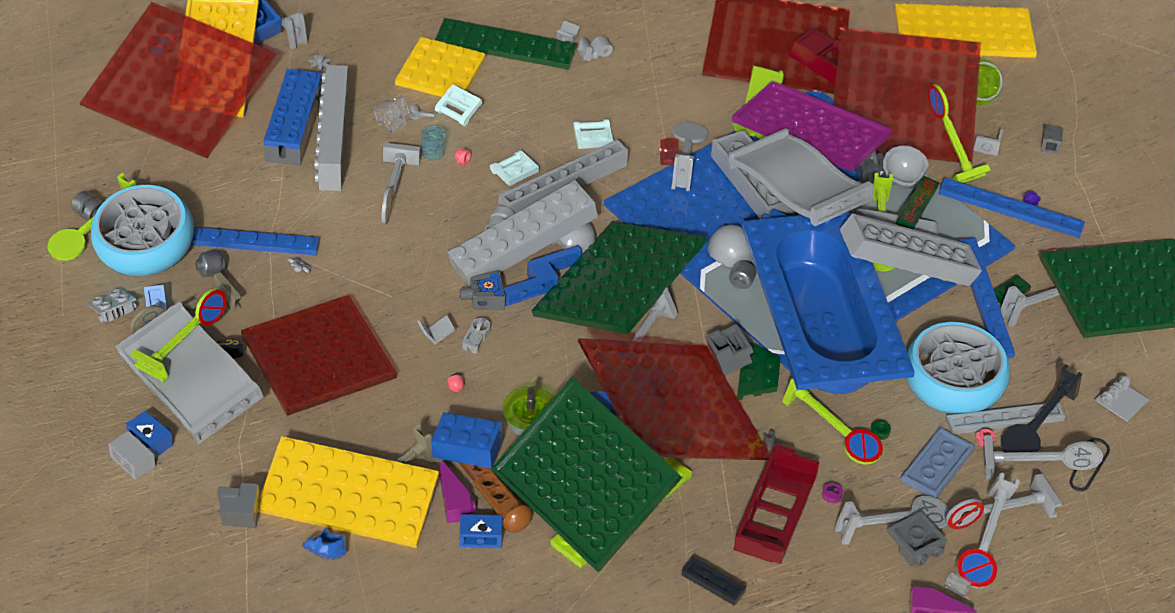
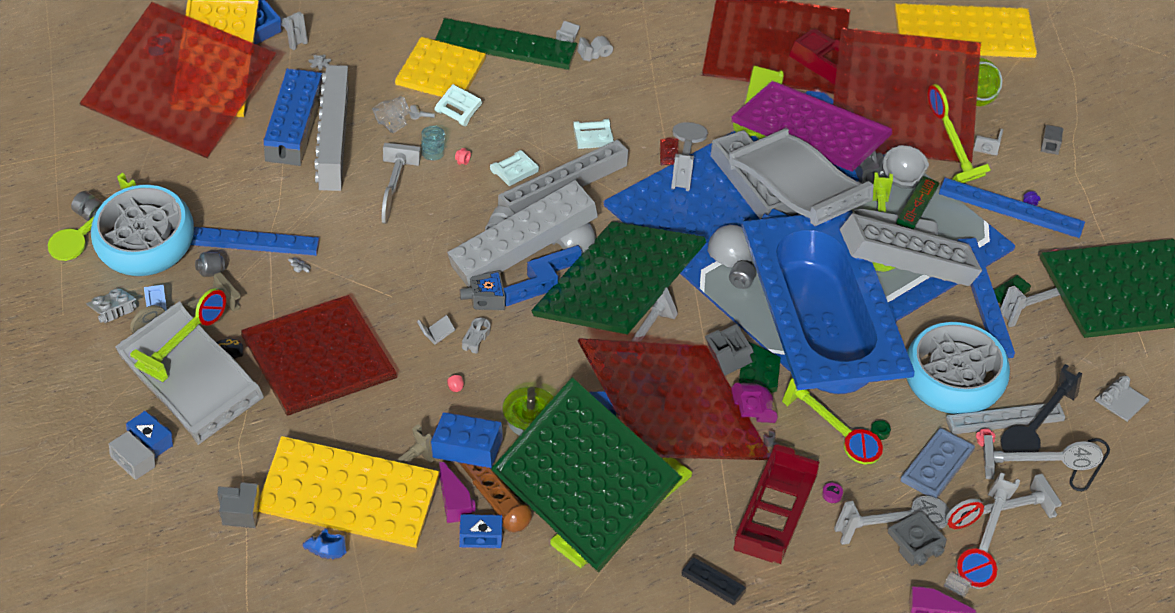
(755, 402): none -> magenta brick

